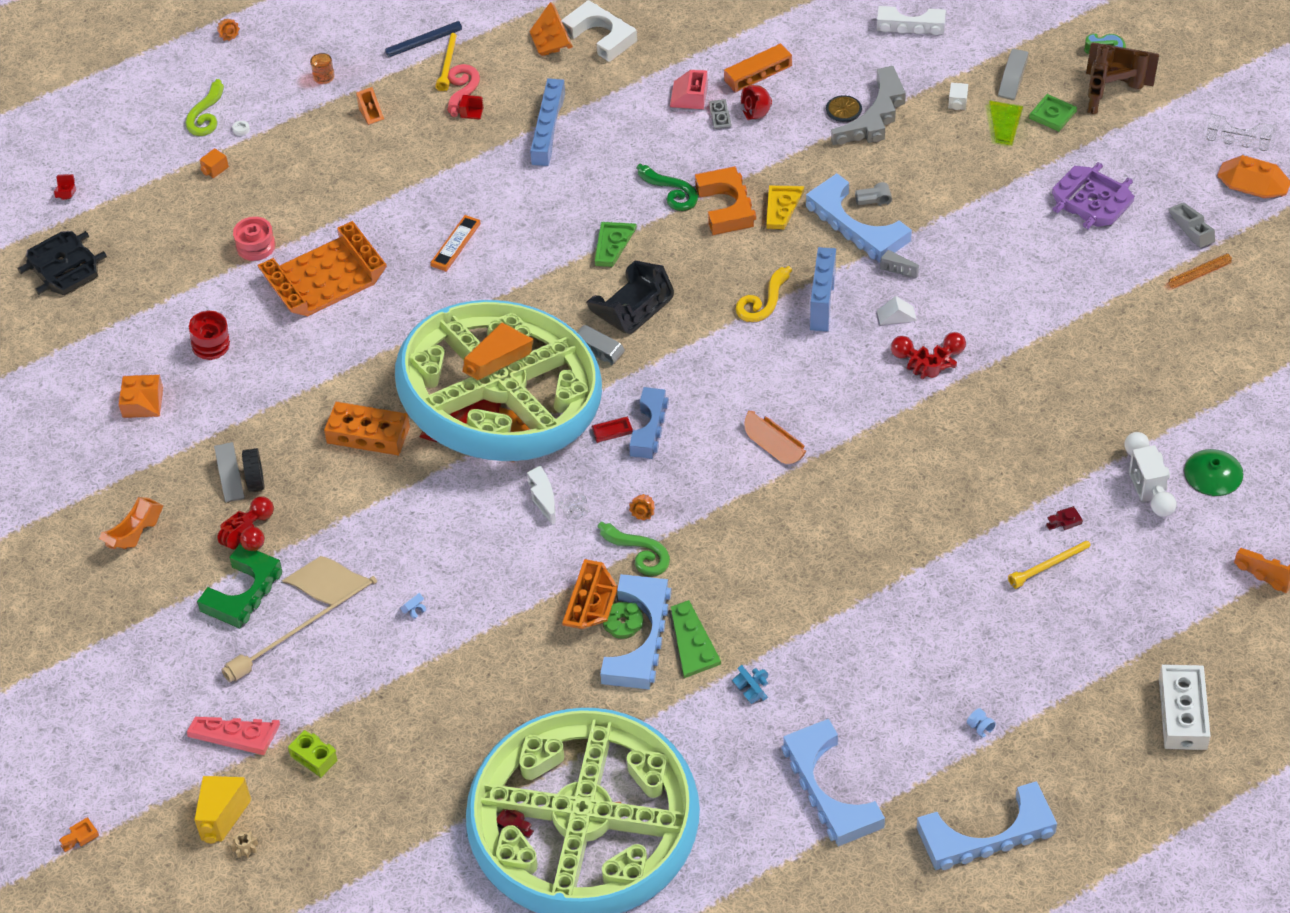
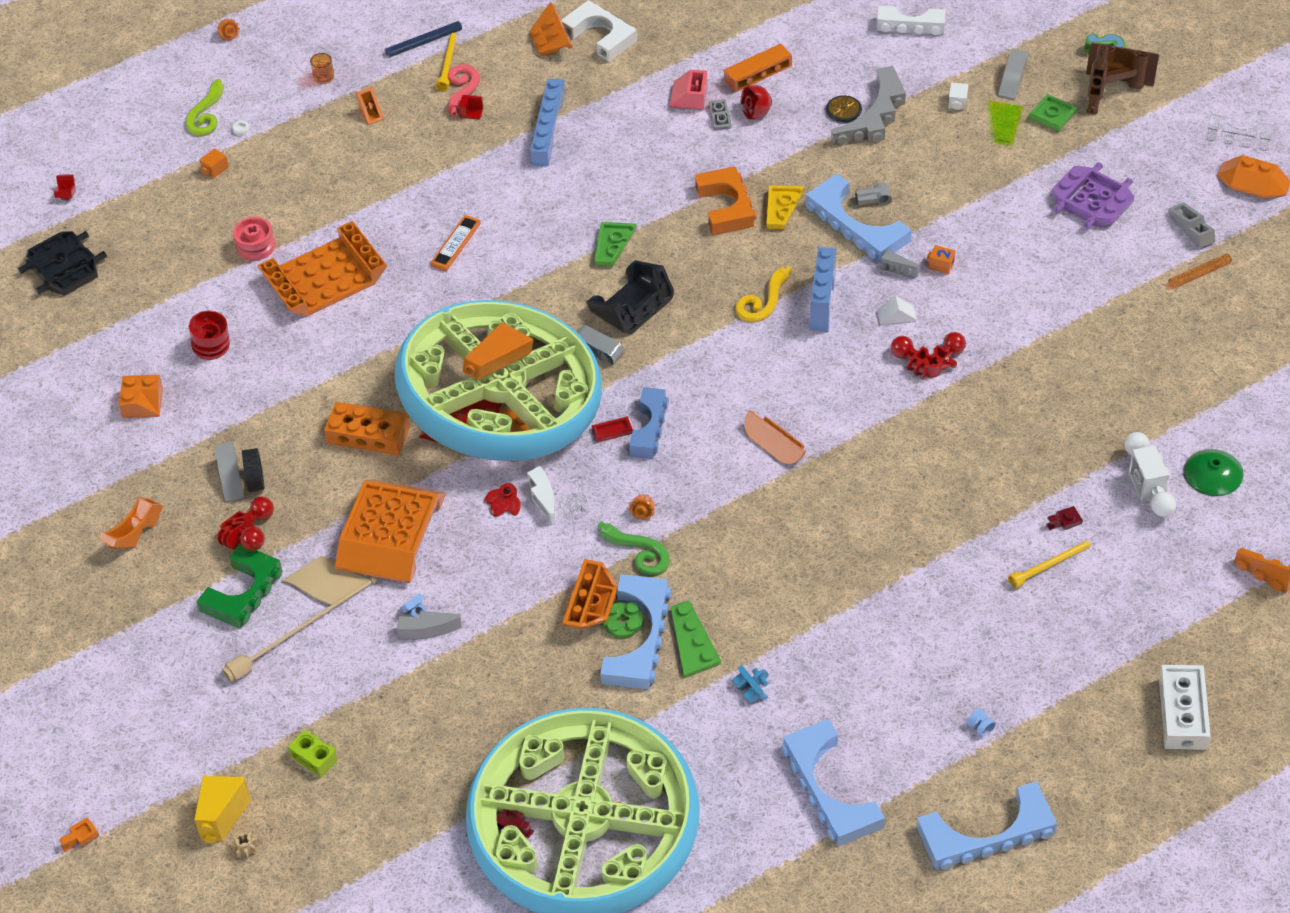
(237, 734): coral wing -> none
(386, 530): none -> orange slope
(427, 625): none -> light grey slope
(502, 502): none -> red plate
(654, 178): green plant -> none
(941, 259): none -> orange brick

